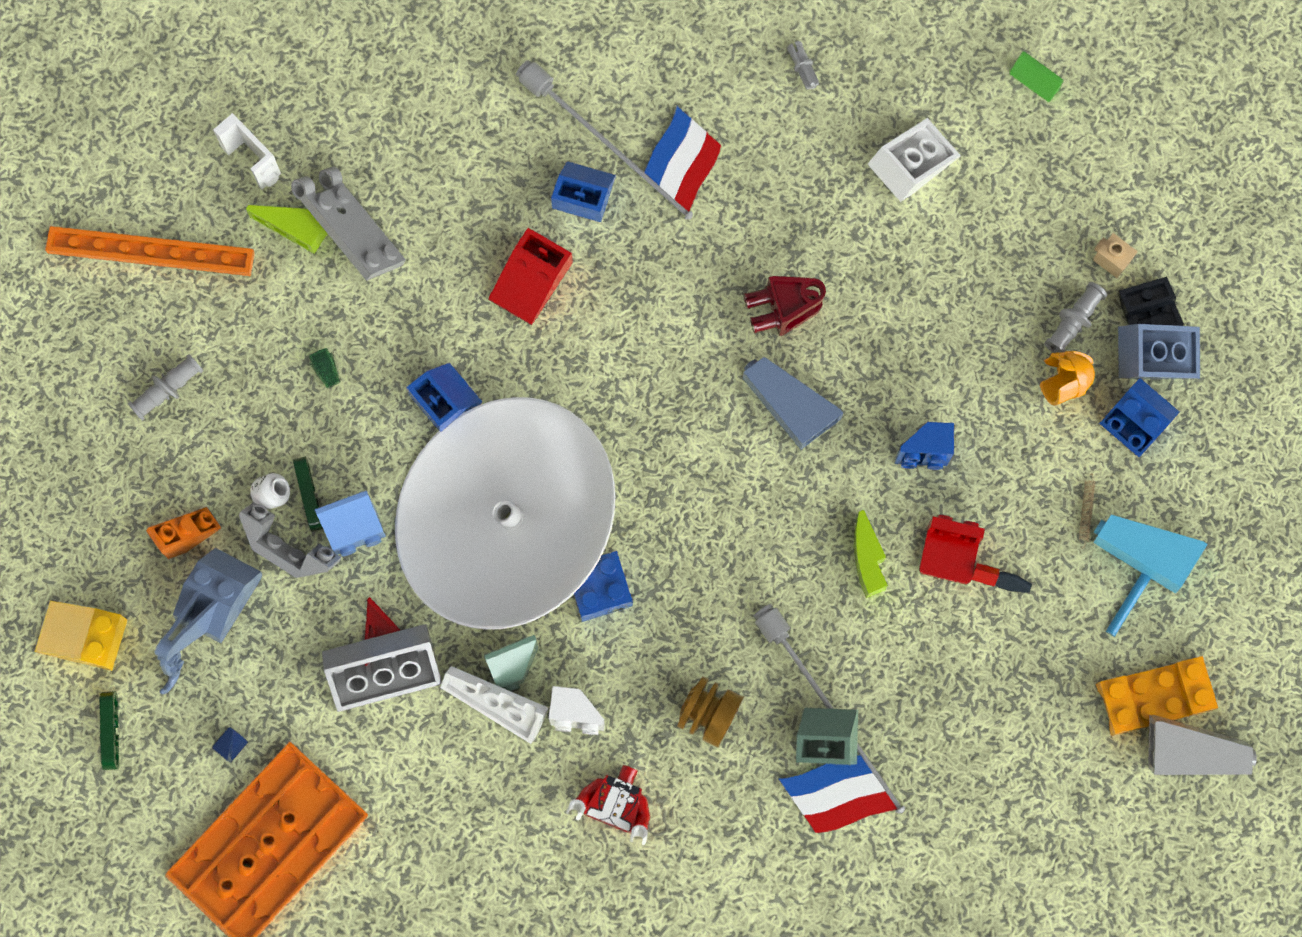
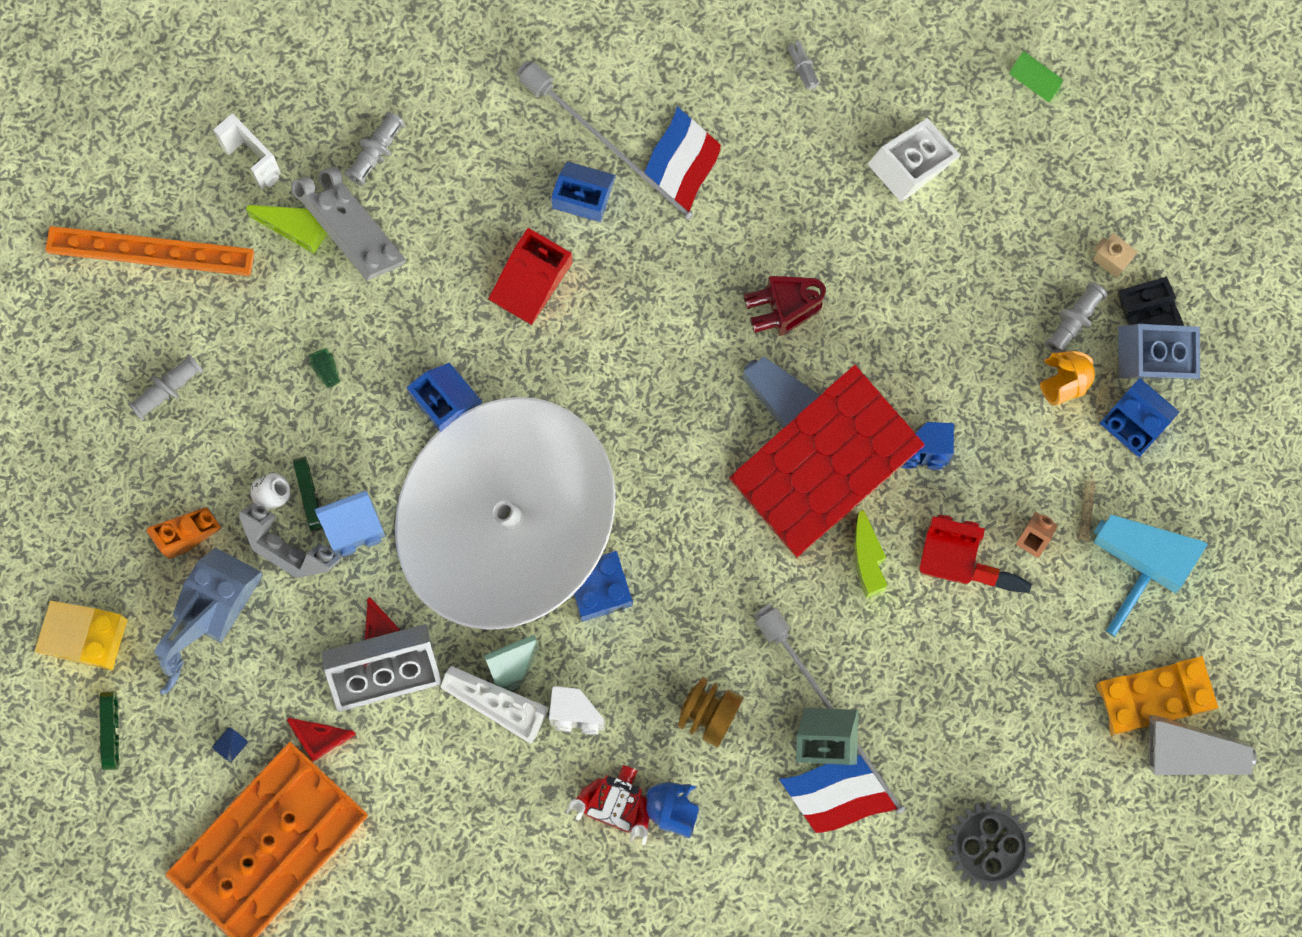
(318, 738): none -> red tile
(374, 148): none -> light grey piece
(670, 810): none -> blue helmet
(826, 461): none -> red piece
(1008, 864): none -> dark grey gear
(1037, 534): none -> nougat brick

